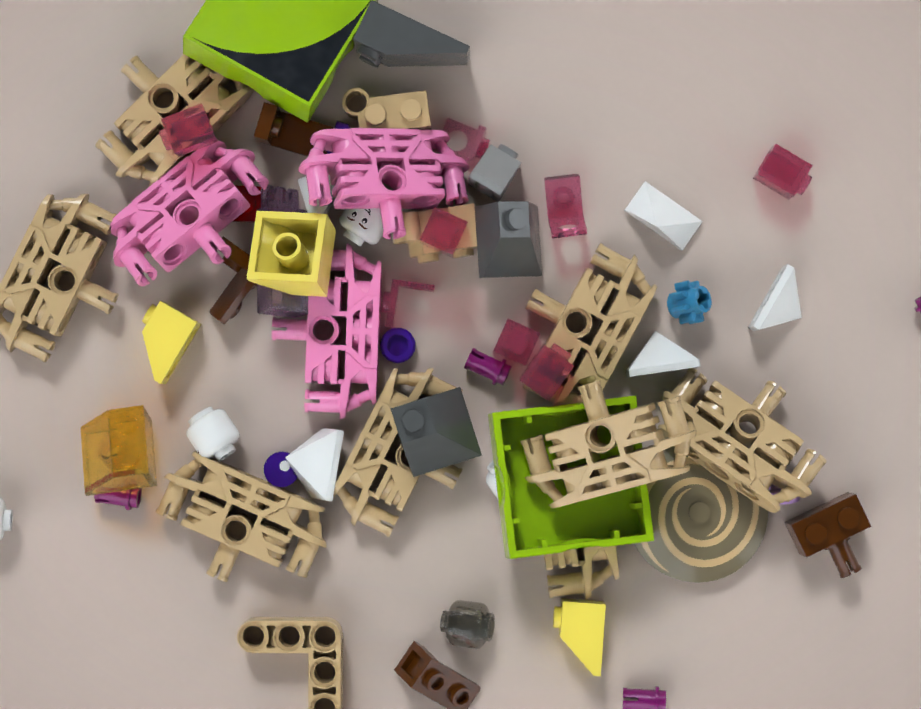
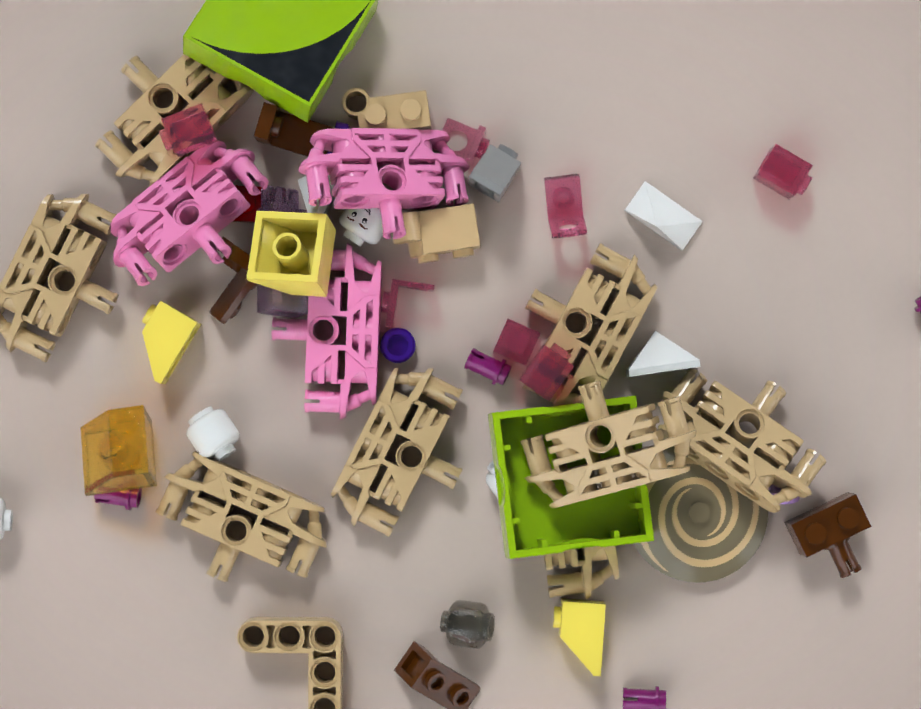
(278, 470): dark purple tile -> none
(317, 463): white slope -> none
(402, 42): dark grey slope -> none
(436, 431): dark grey slope -> none
(443, 232): clear pink brick -> none
(508, 239): dark grey slope -> none
(689, 302): dark azure gear -> none
(780, 303): white slope -> none

